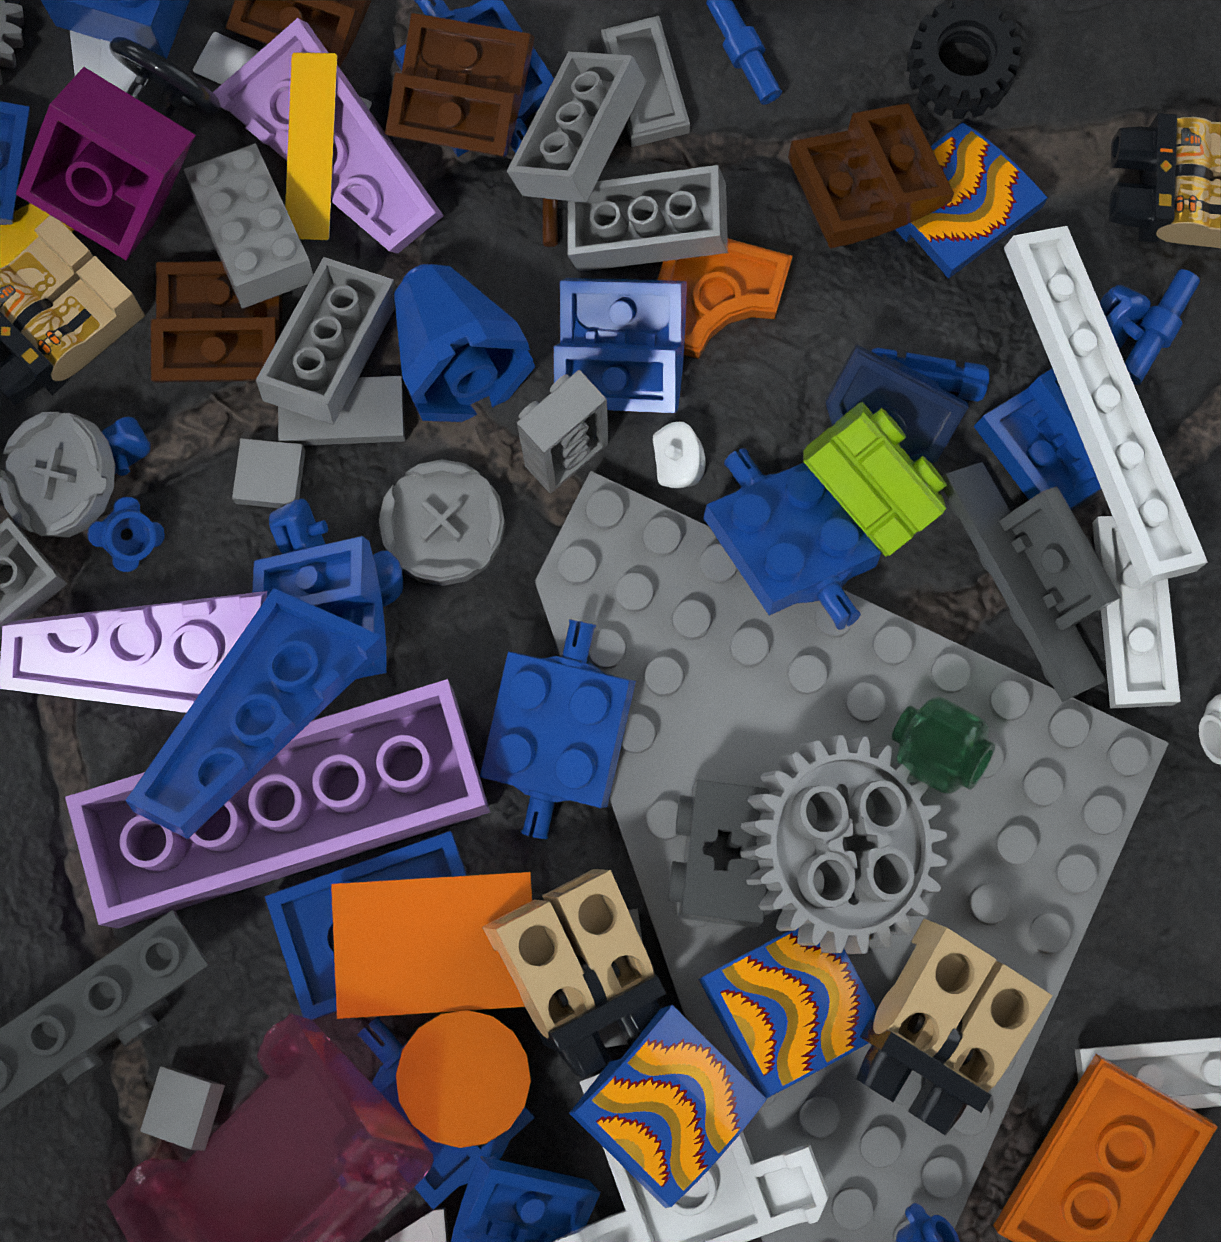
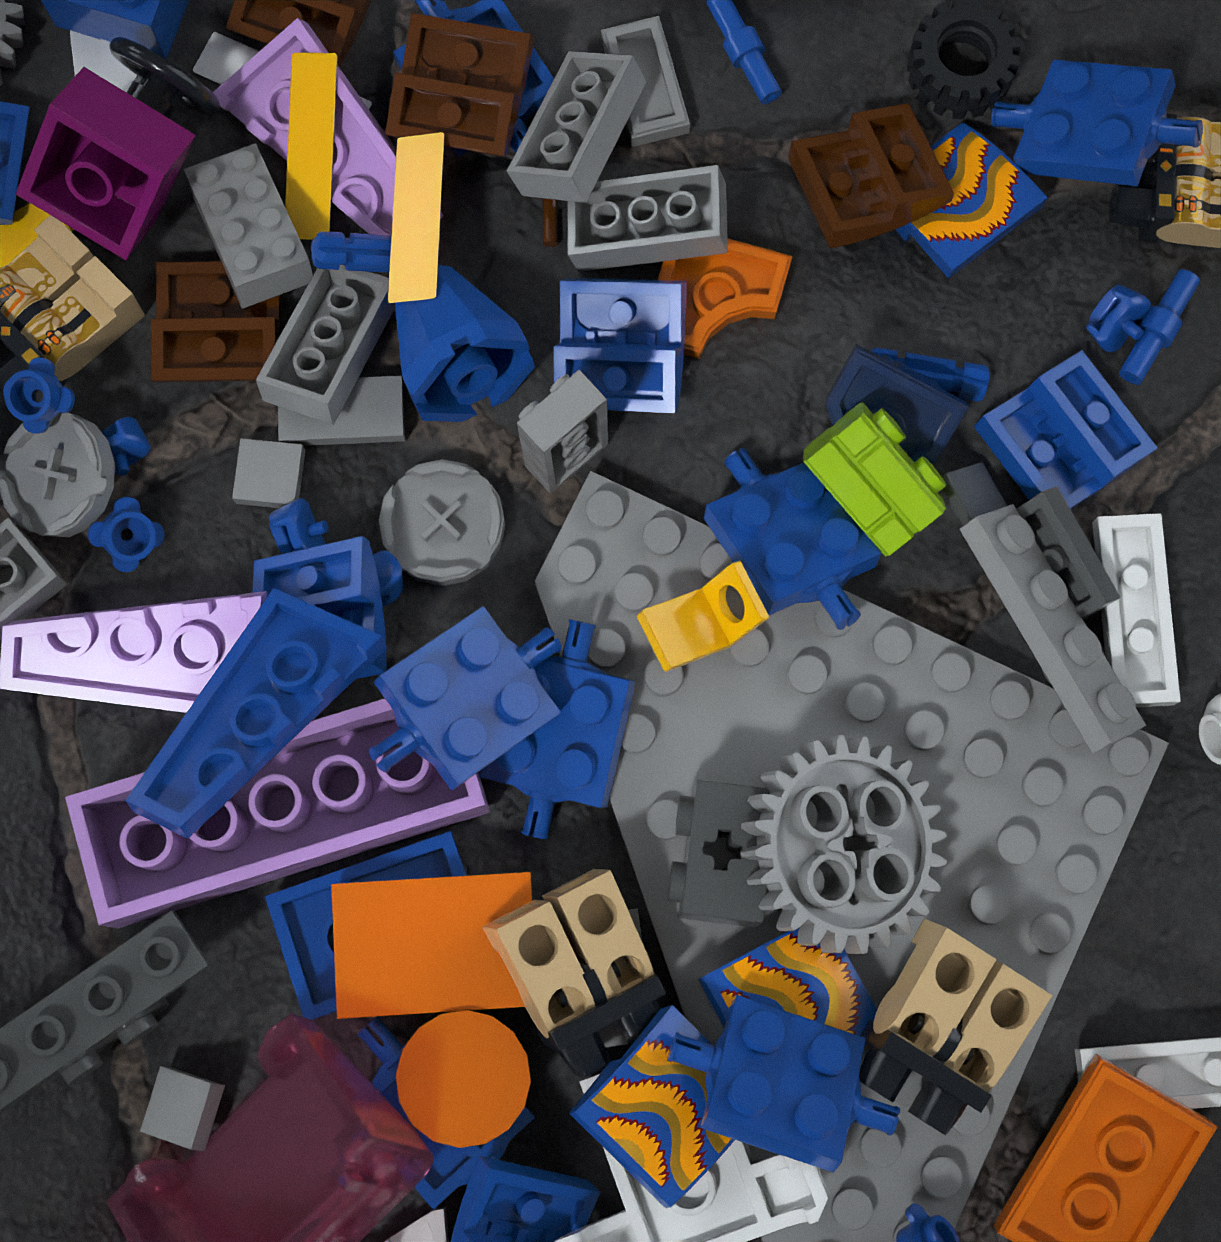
(21, 395): none -> blue plate
(356, 253): none -> blue axle
(416, 218): none -> yellow sticker
(466, 698): none -> blue plate
(678, 456): white piece -> none
(701, 620): none -> yellow bracket
(784, 1083): none -> blue plate
(943, 745): clear green head -> none
(1053, 627): none -> light grey plate
(1096, 122): none -> blue plate
(1105, 405): white plate -> none

